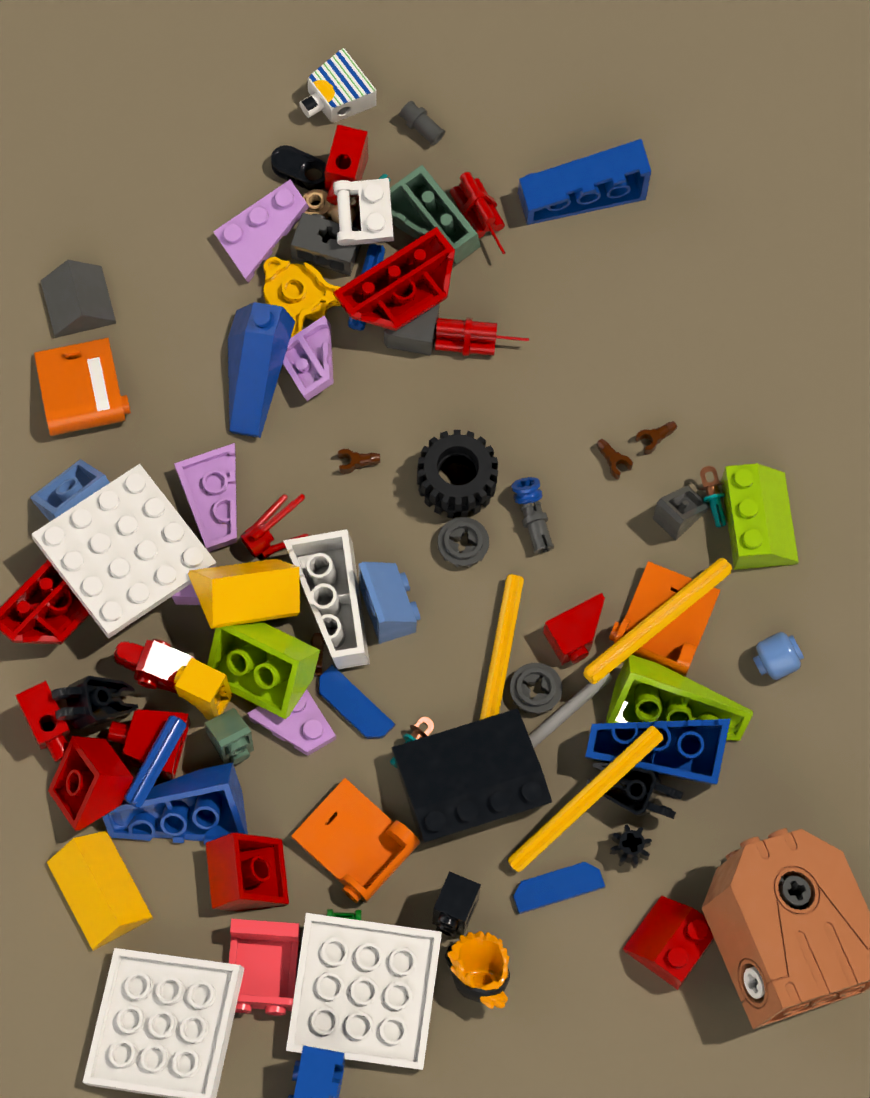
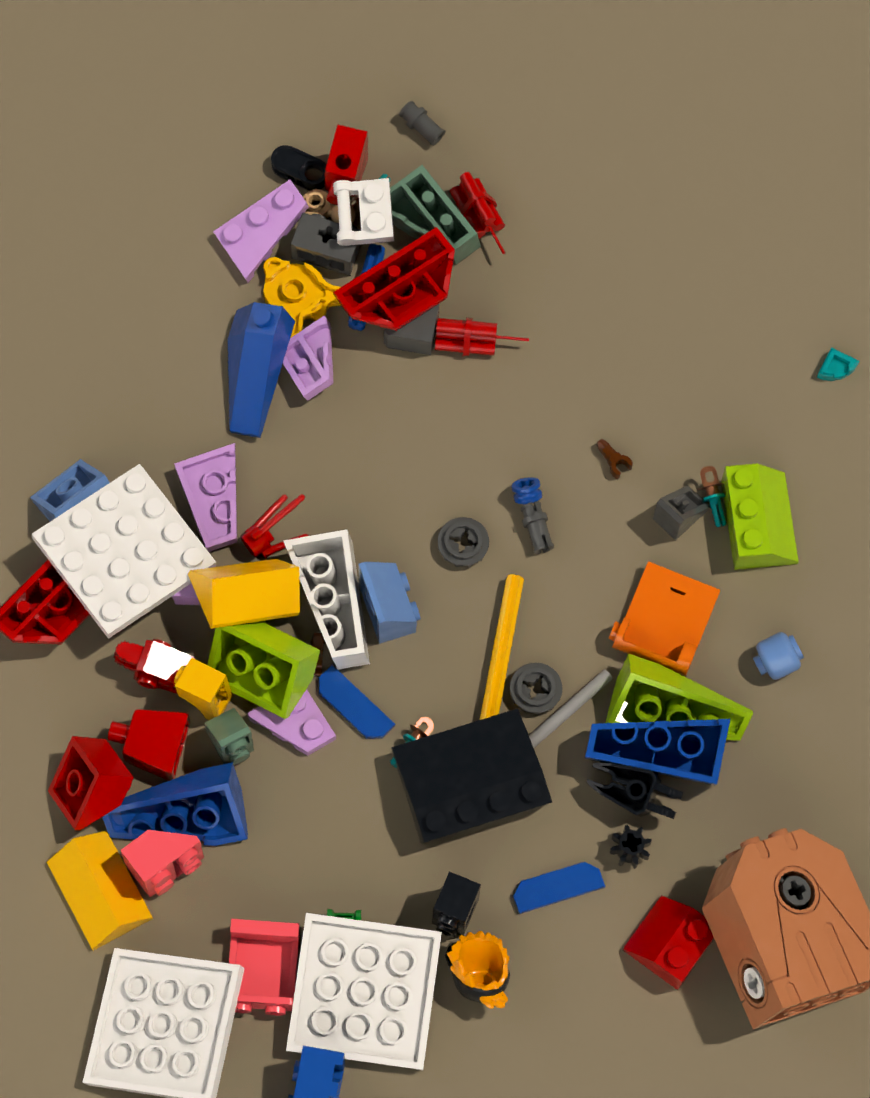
(40, 709): red torso -> none
(77, 298): dark grey slope -> none
(80, 387): orange door -> none
(93, 701): black hinge -> none
(155, 761): blue axle -> none
(160, 858): none -> coral slope
(246, 872): red slope -> none
(338, 89): white torso -> none
(357, 460): reddish brown piece -> none
(358, 844): orange door -> none
(463, 450): black tyre -> none
(574, 630): red slope -> none
(585, 798): yellow axle -> none
(586, 184): blue wedge -> none
(656, 435): reddish brown piece -> none
(657, 621): yellow axle -> none
(837, 366): none -> teal tile

